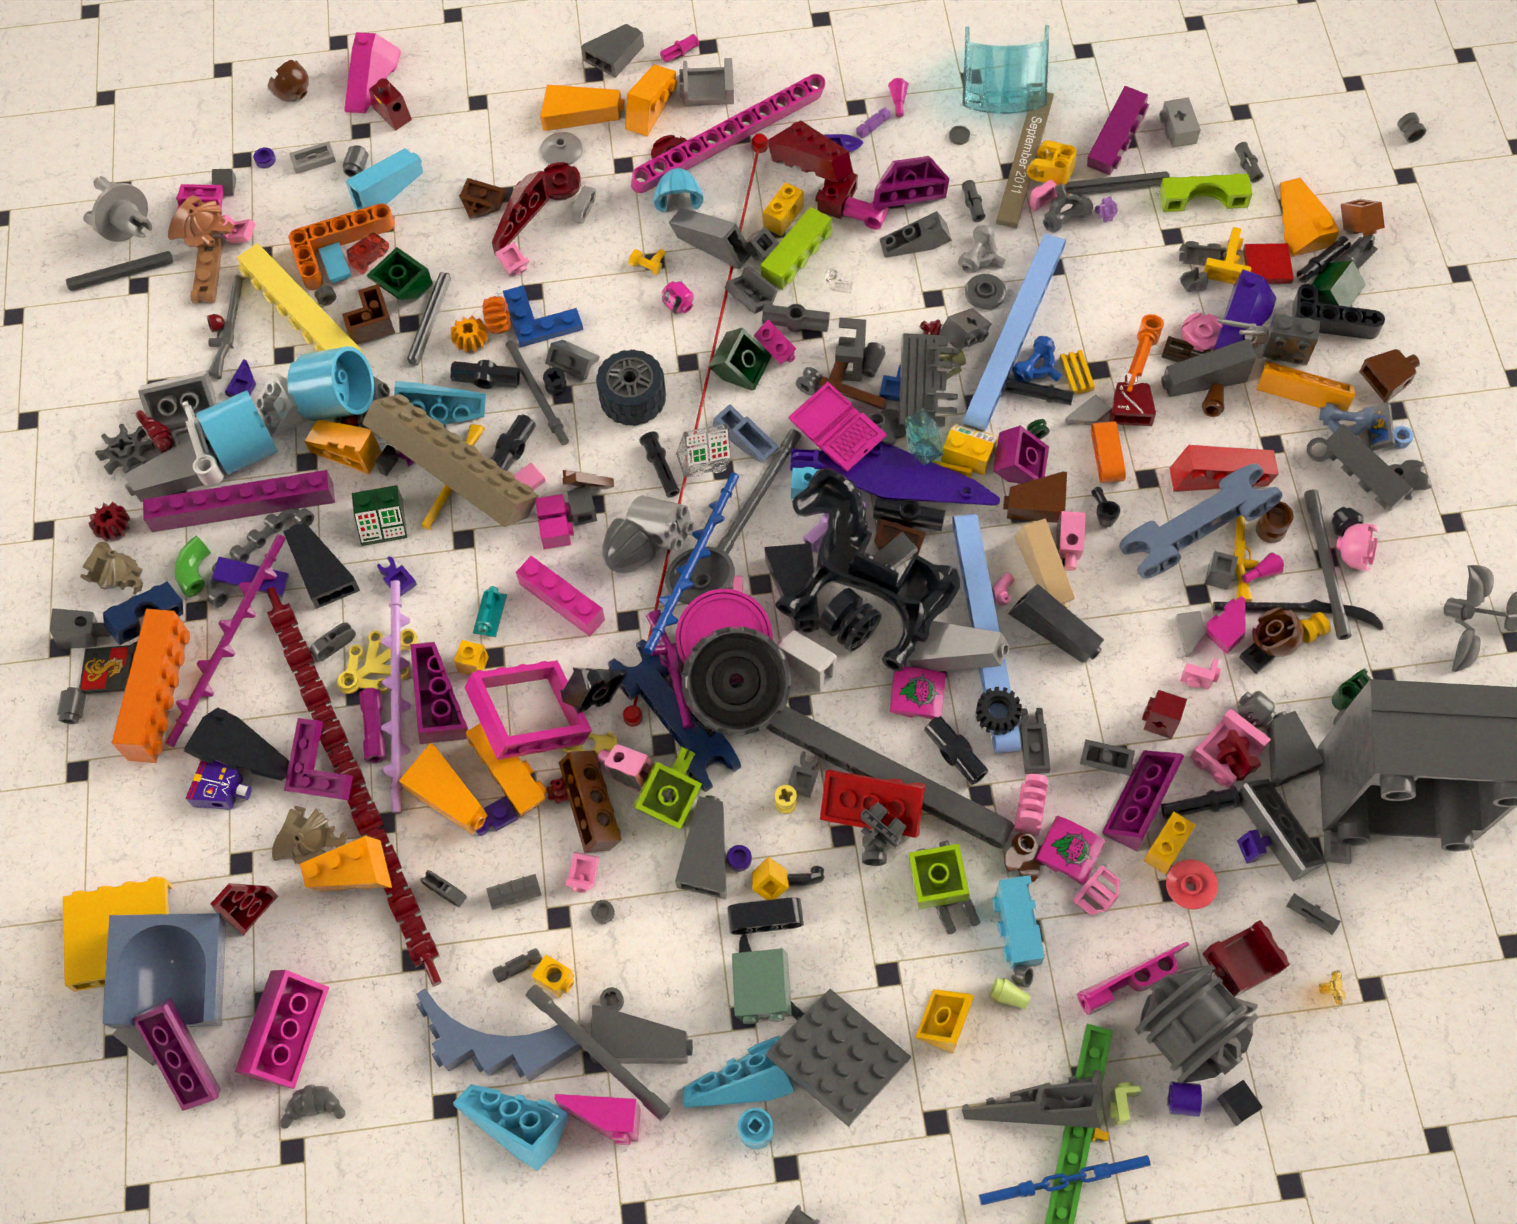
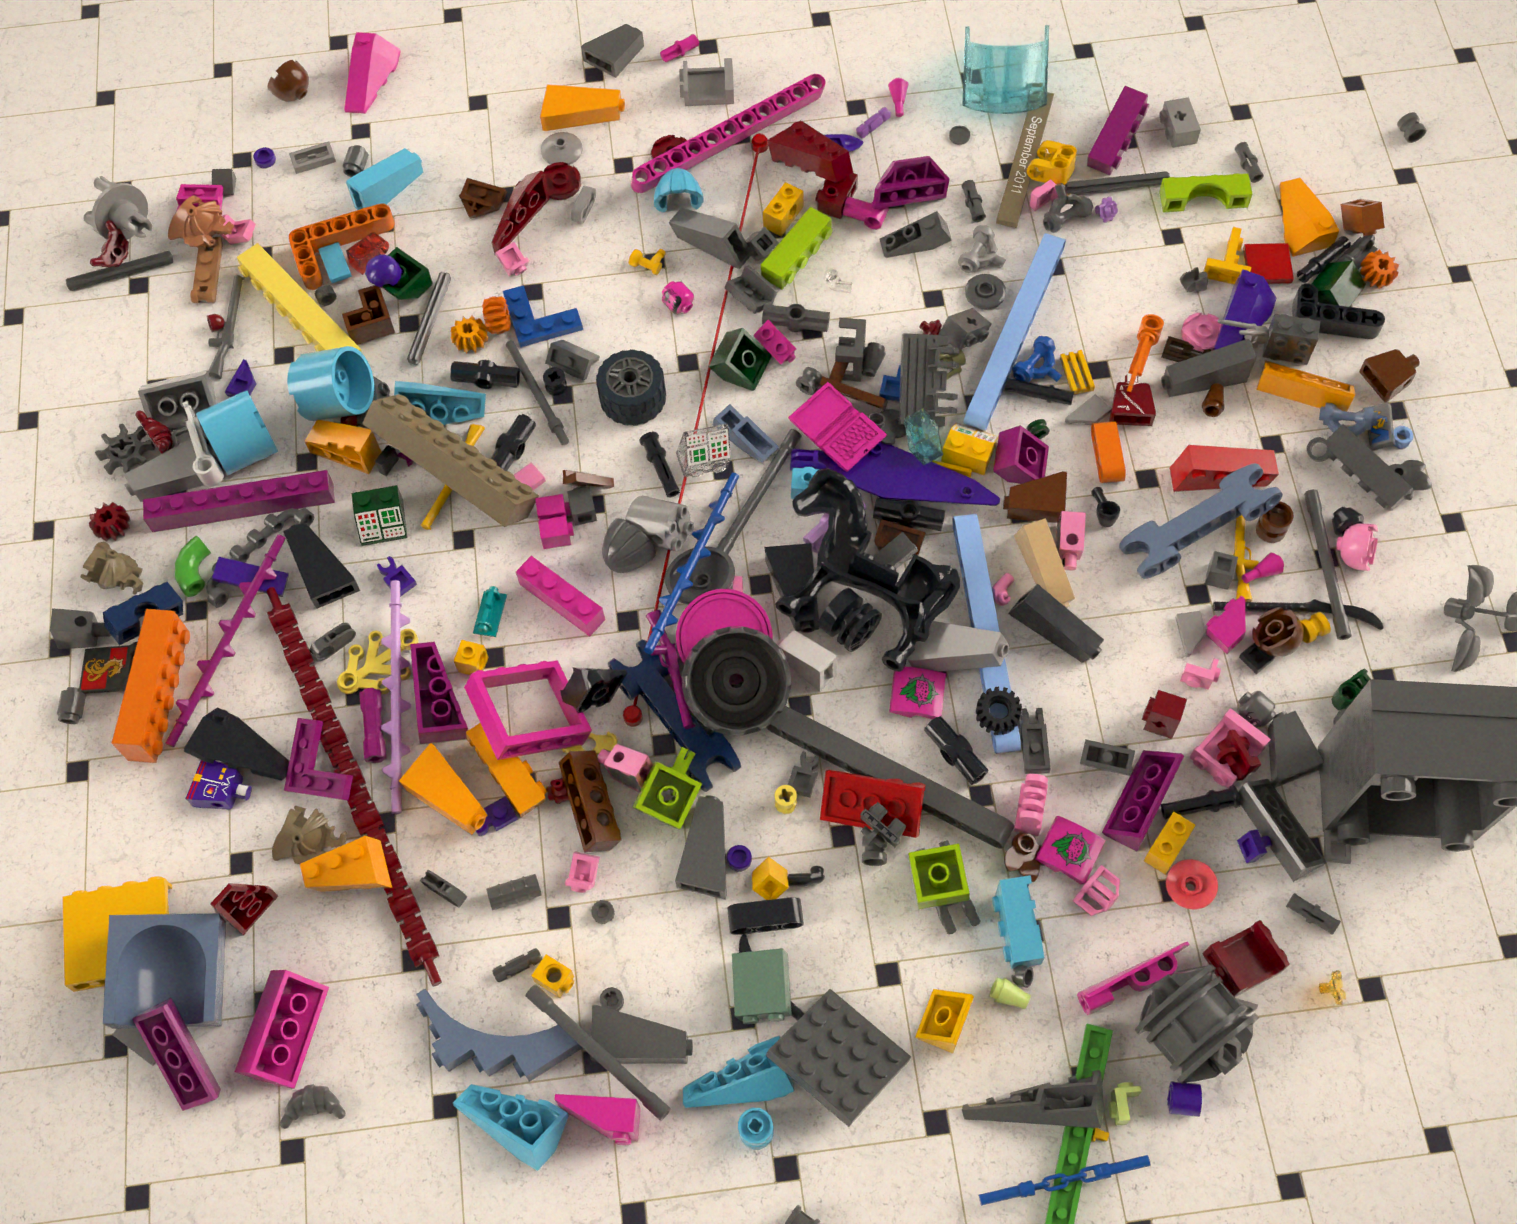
(114, 249): none -> dark red piece
(277, 406): white slope -> none
(383, 270): none -> dark purple hair
(385, 98): dark red torso -> none
(649, 98): light orange wedge -> none
(1194, 251): dark grey hinge -> none
(1239, 1102): black panel -> none
(1379, 269): none -> orange gear

